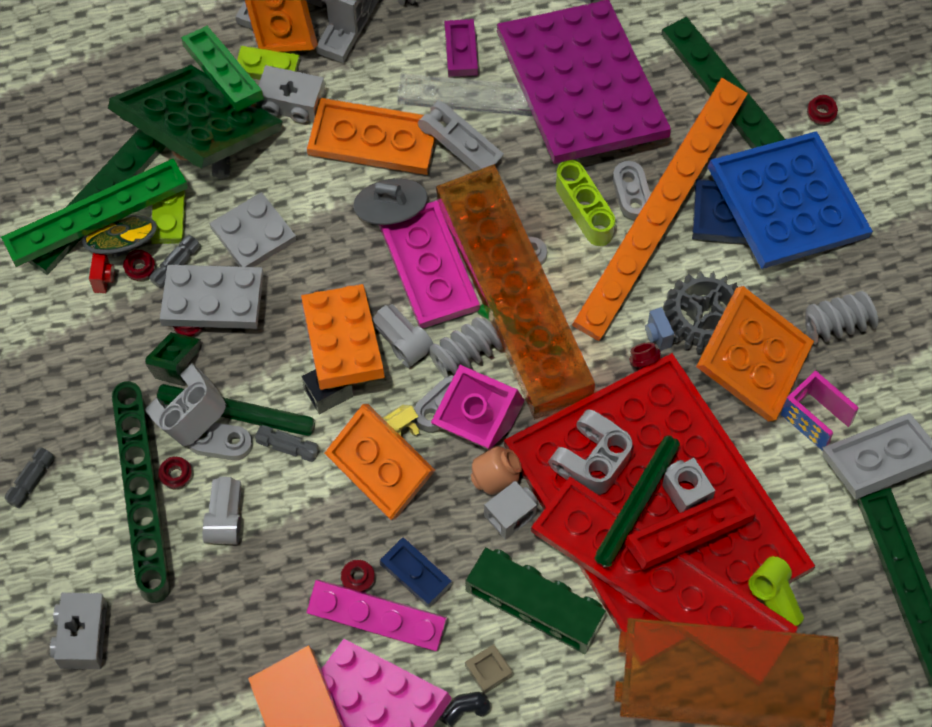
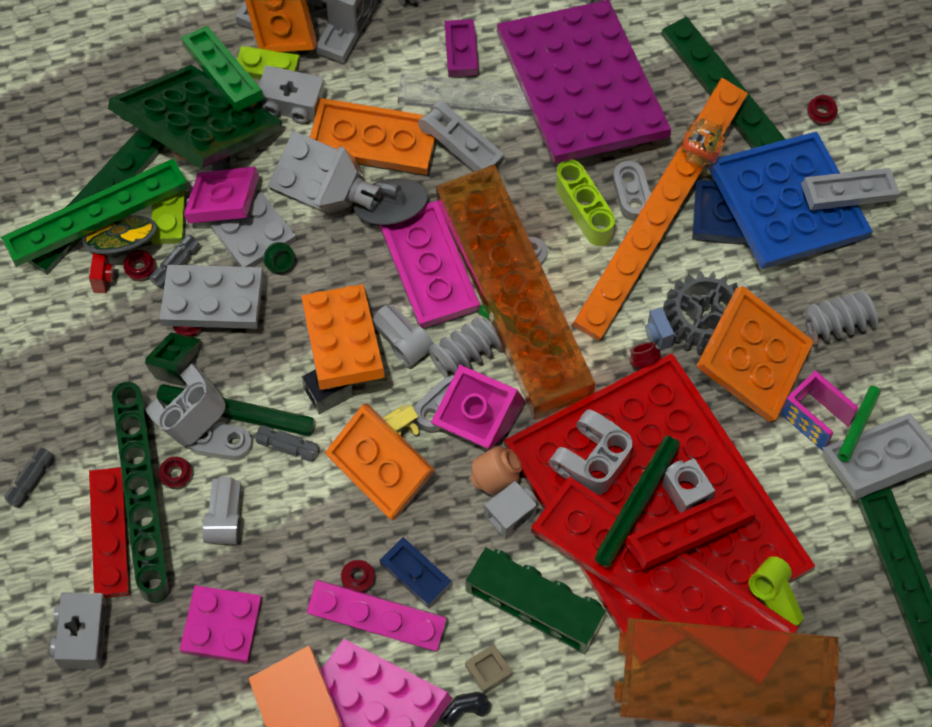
(109, 533): none -> red plate
(221, 195): none -> dark pink plate
(221, 624): none -> dark pink plate
(278, 257): none -> dark green plate
(321, 176): none -> light grey plate
(702, 143): none -> clear yellow head
(850, 189): none -> light grey plate
(858, 424): none -> green piece

